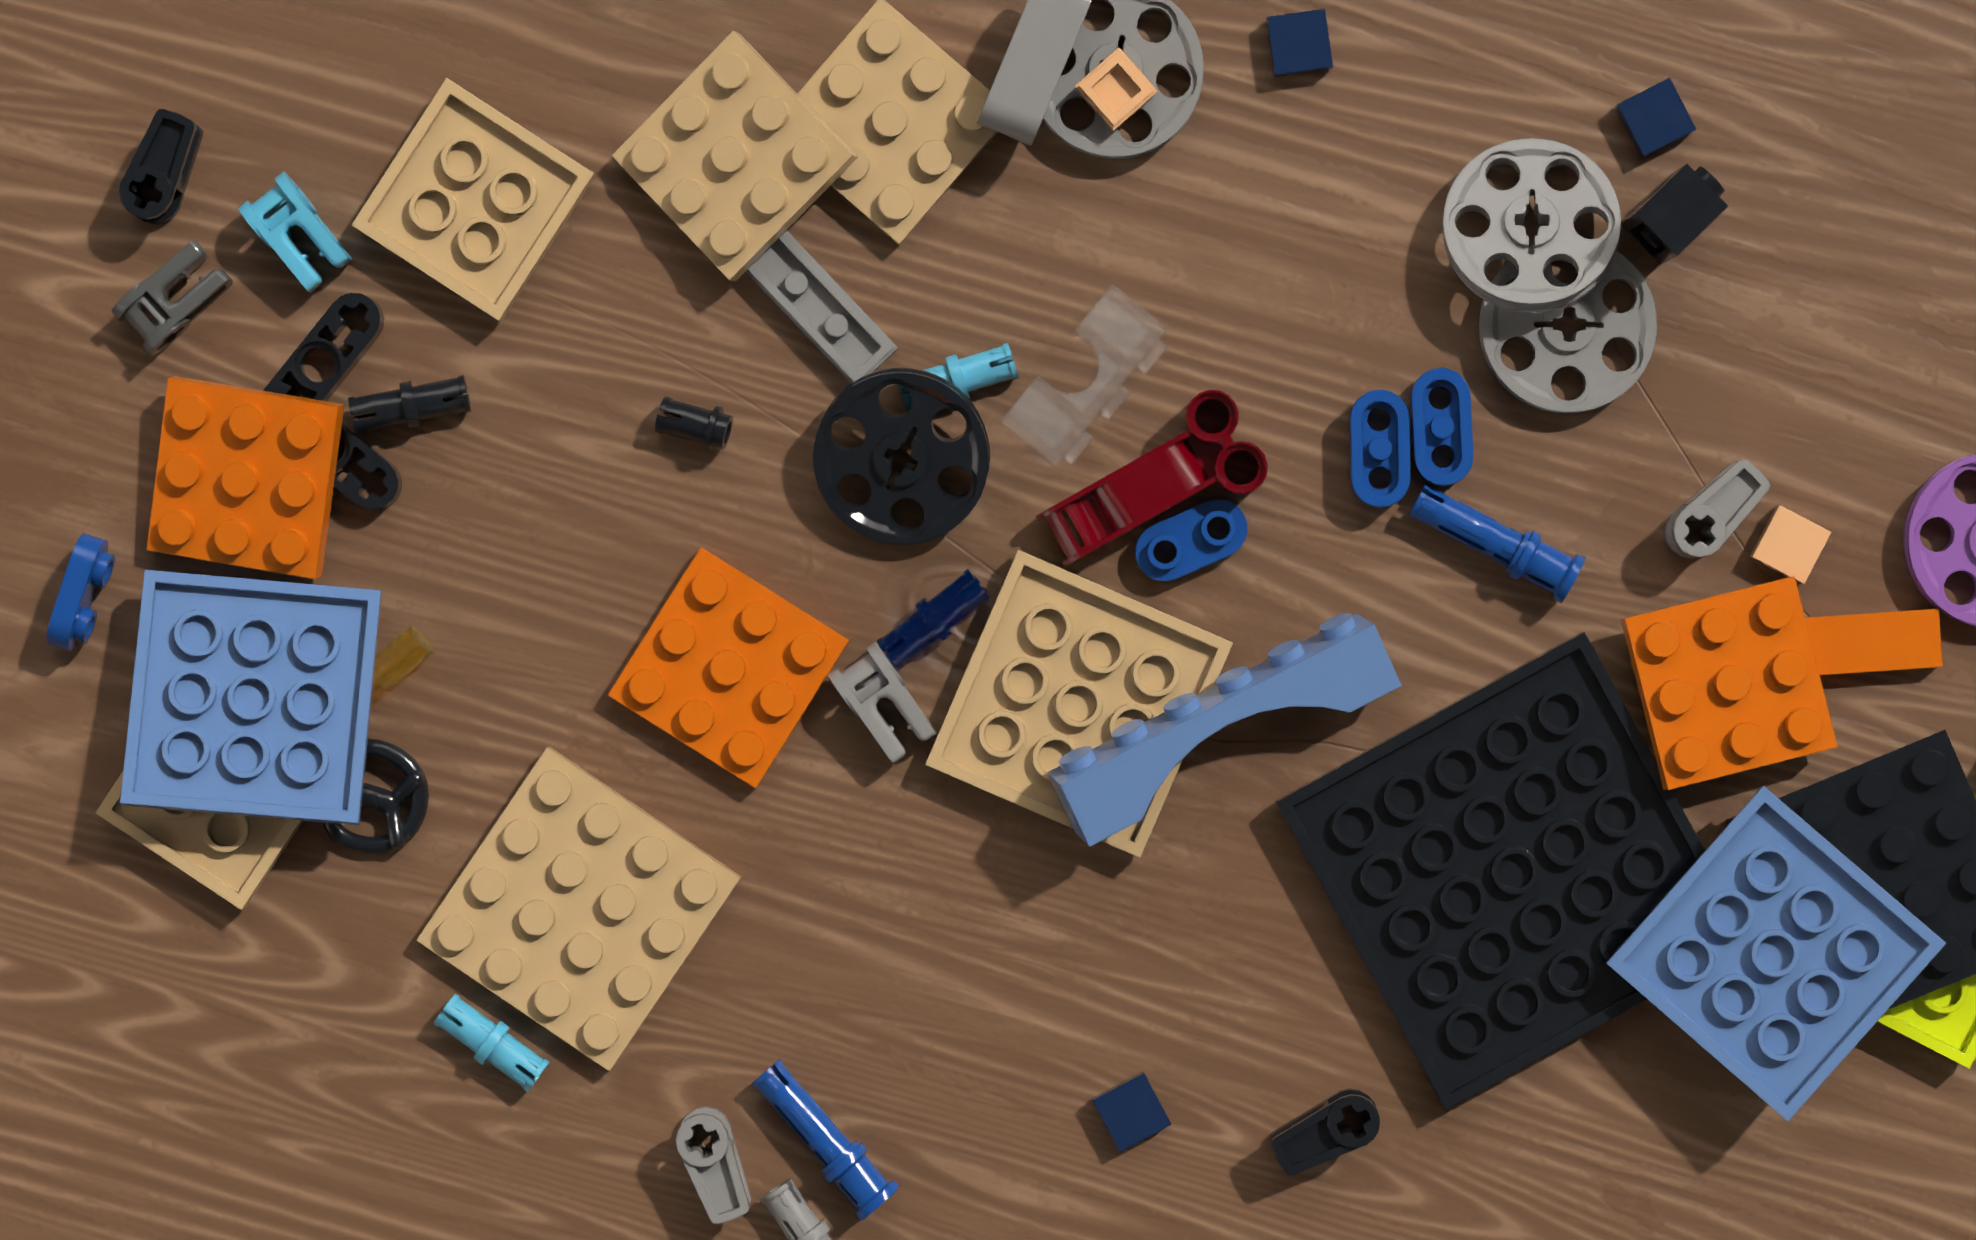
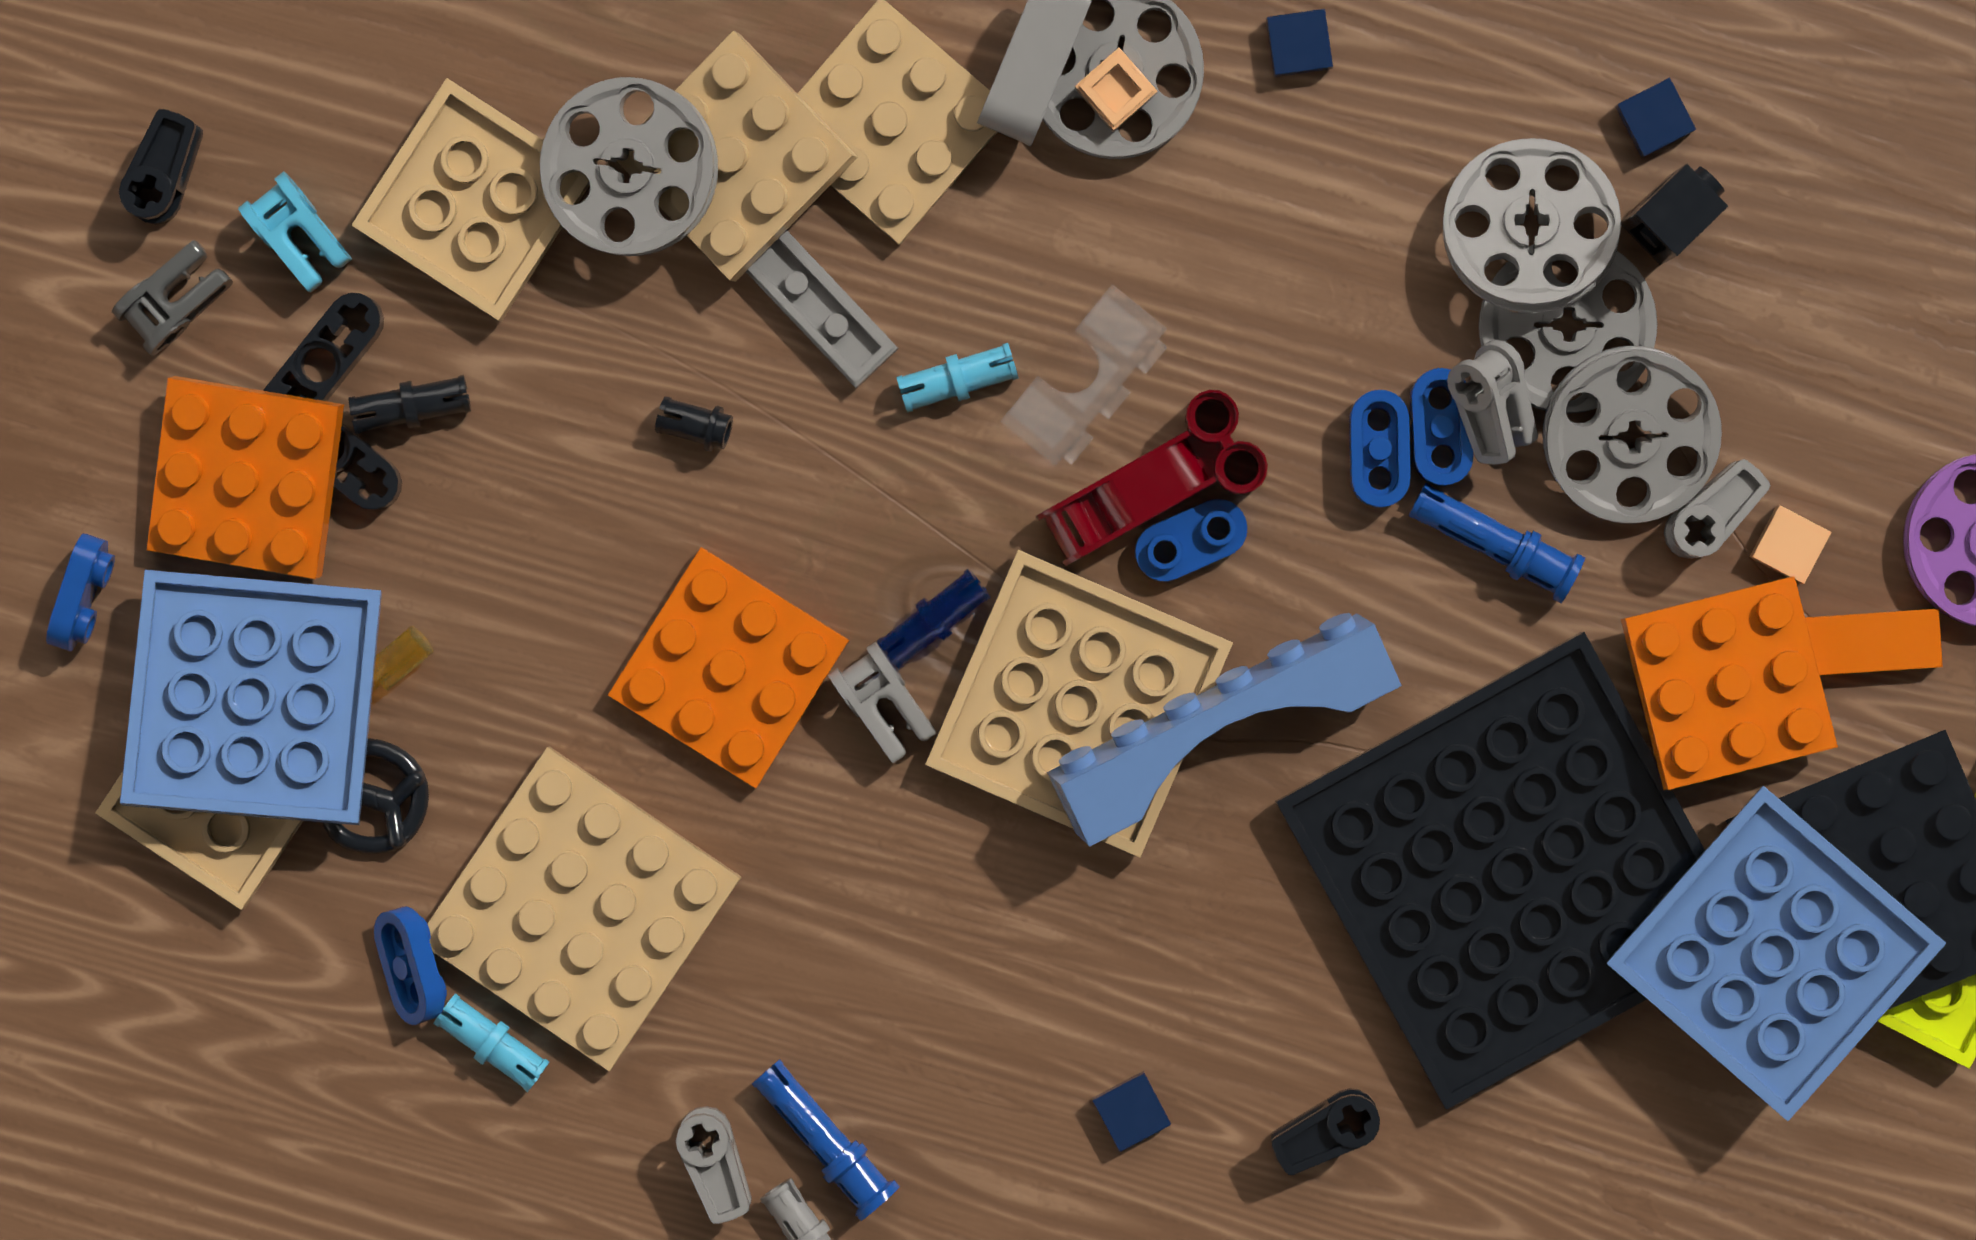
(409, 965): none -> blue plate
(650, 147): none -> light grey wedge
(889, 430): black wedge -> none
(1494, 406): none -> light grey piece
(1613, 413): none -> light grey wedge

